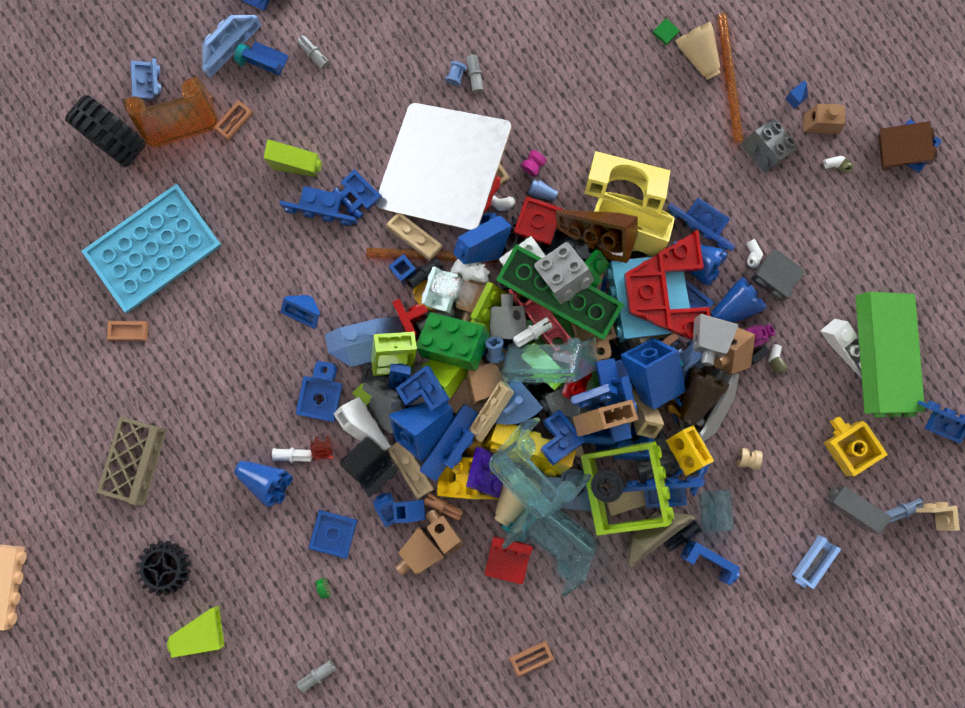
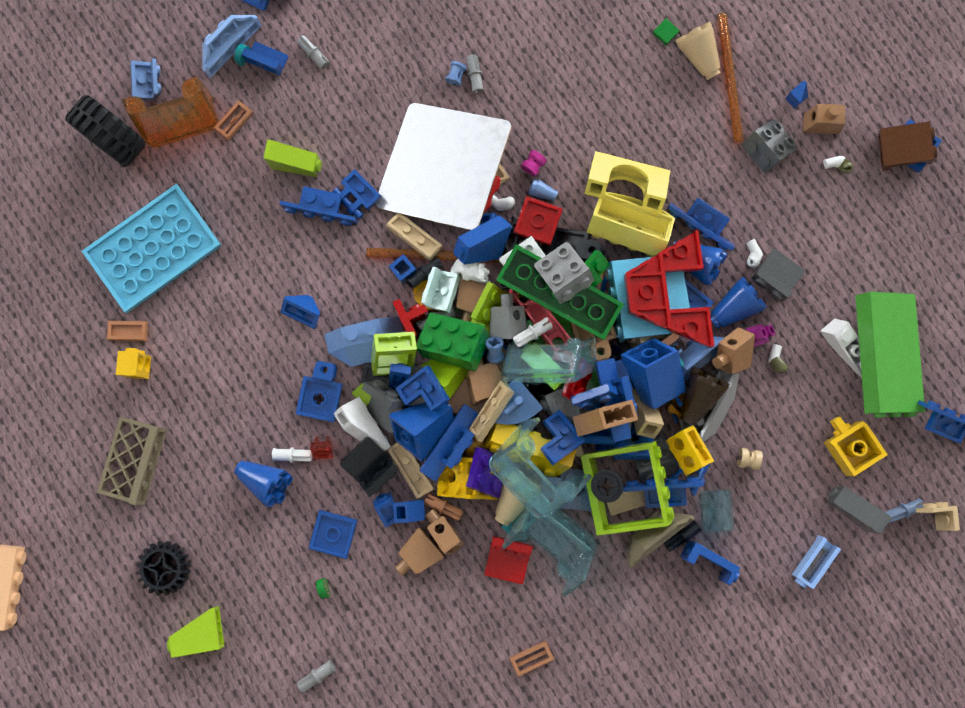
(133, 364): none -> yellow brick
(454, 289): clear slope -> none
(605, 231): reddish brown wedge -> none
(712, 337): light grey torso -> none
(759, 354): black tile -> none

